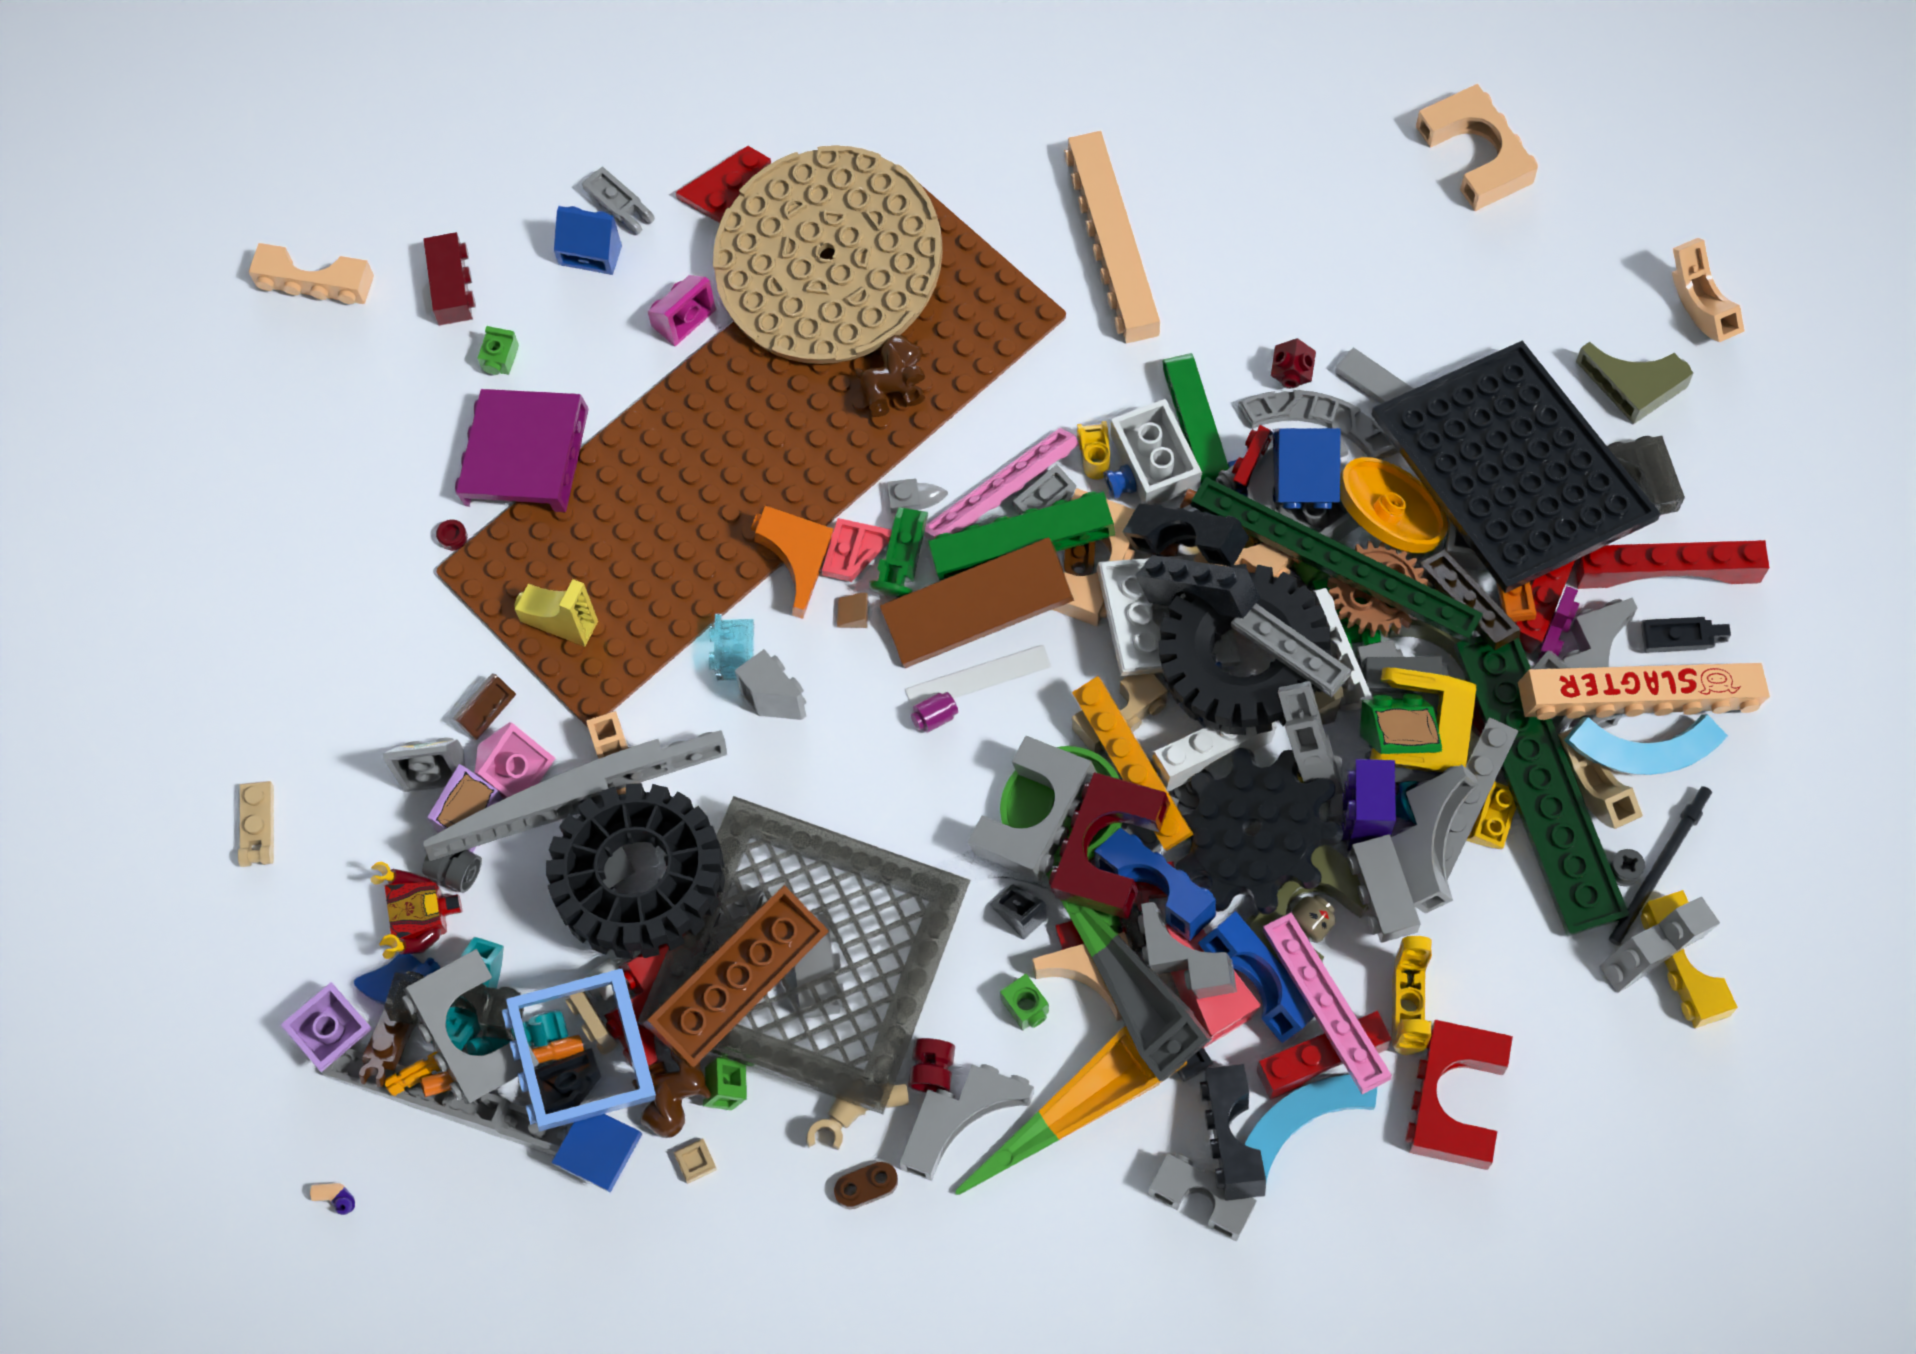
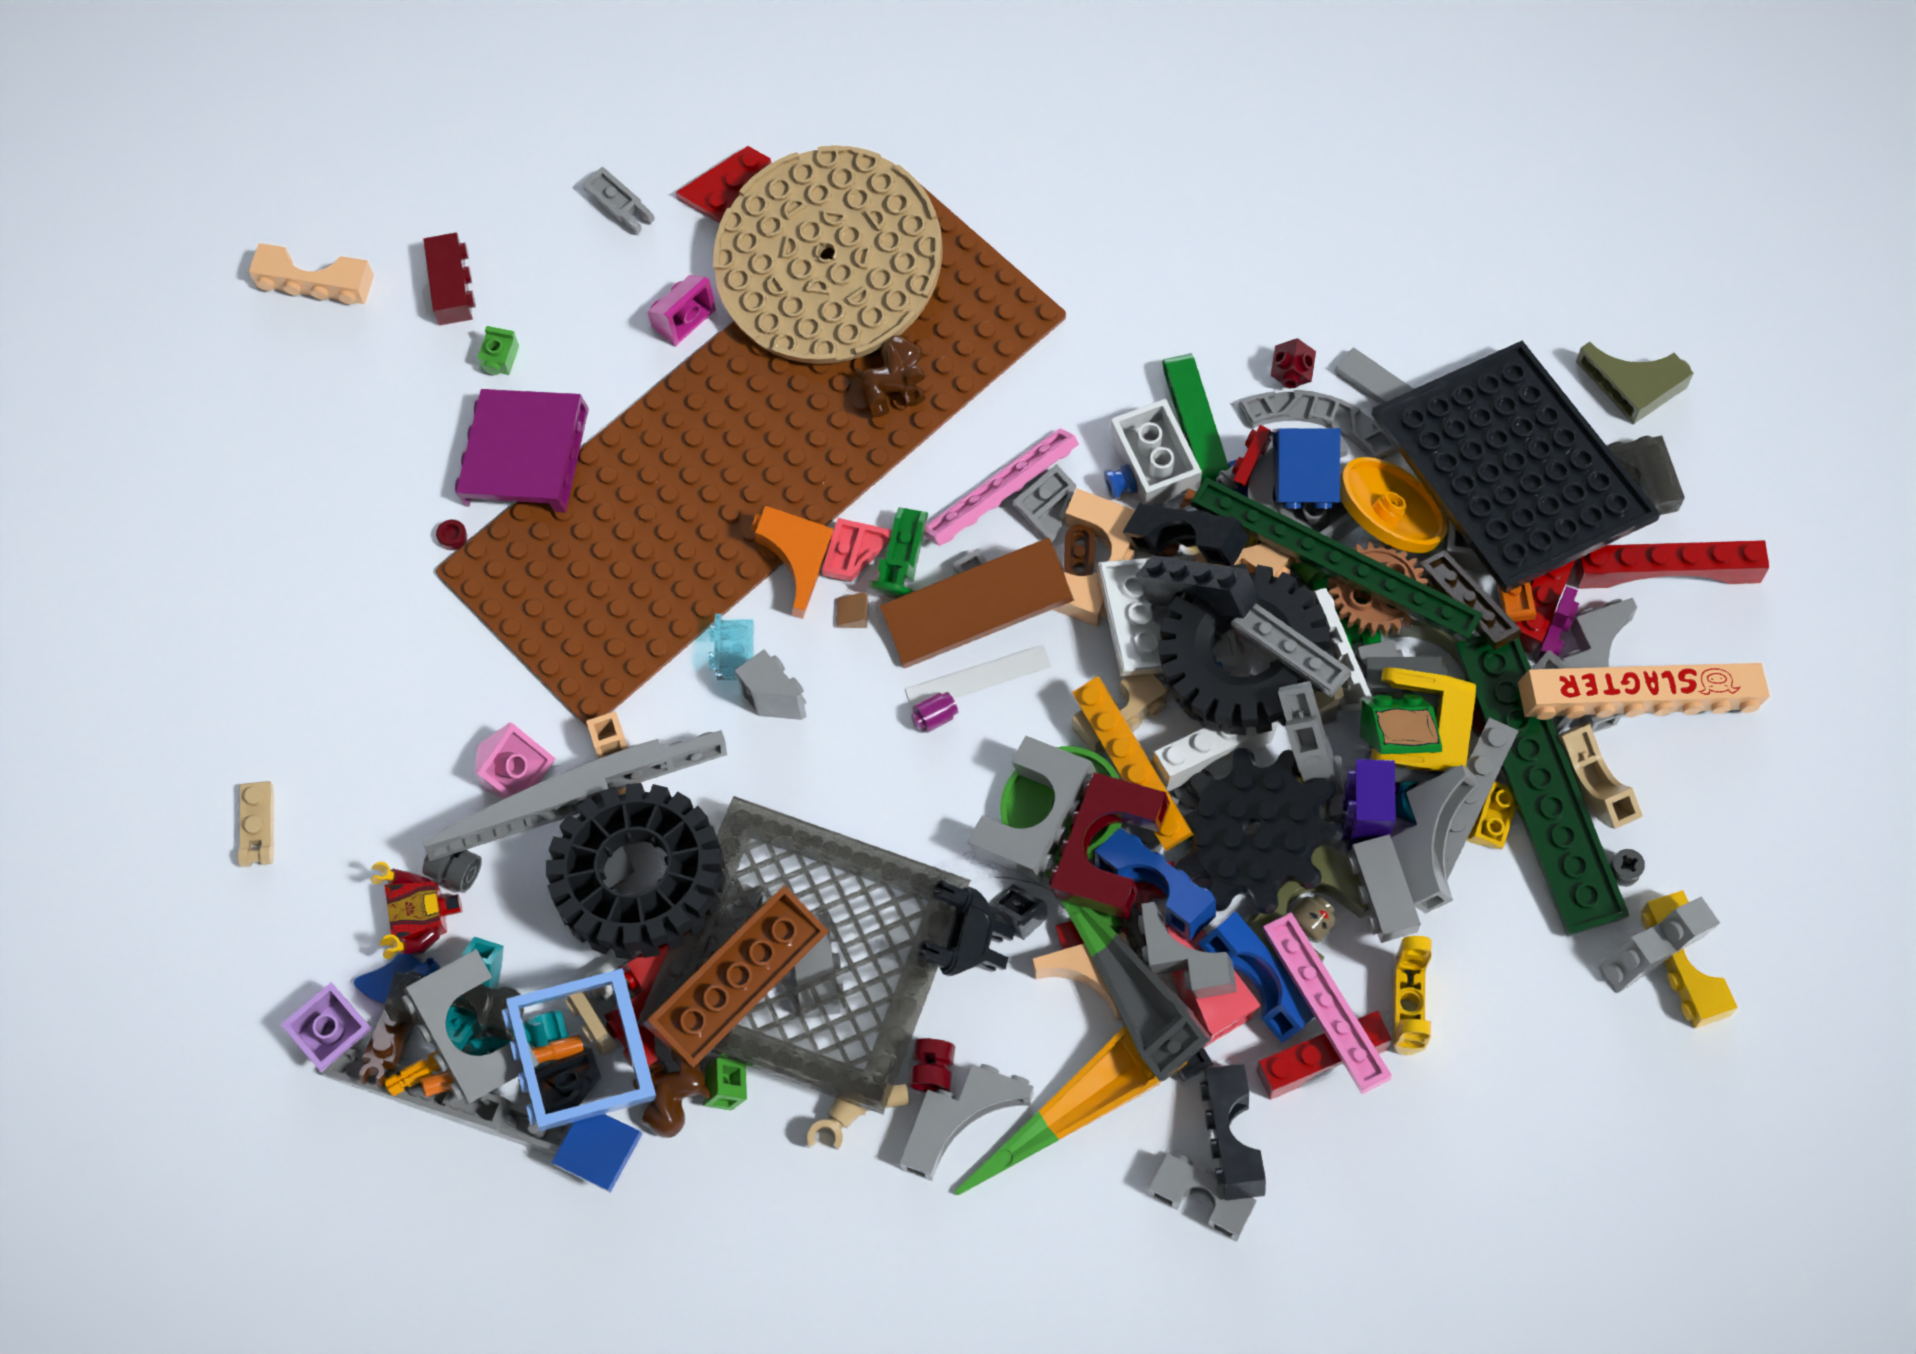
(336, 1194): arm -> none
(425, 764): light grey slope -> none
(461, 798): slope -> none
(484, 706): reddish brown plate -> none
(558, 612): light yellow arch -> none
(586, 240): blue slope -> none
(695, 1161): tan tile -> none
(867, 1188): reddish brown plate -> none
(914, 495): light grey plate -> none
(969, 934): none -> black connector
(1025, 989): bright green brick -> none
(1064, 522): green brick -> none
(1094, 444): yellow piece -> none
(1113, 237): light nougat brick -> none
(1301, 1108): medium azure tile -> none
(1434, 1131): red arch -> none
(1474, 113): light nougat arch -> none
(1646, 758): medium azure tile -> none
(1682, 634): black hinge -> none
(1690, 816): black bar -> none
(1701, 297): light nougat arch -> none

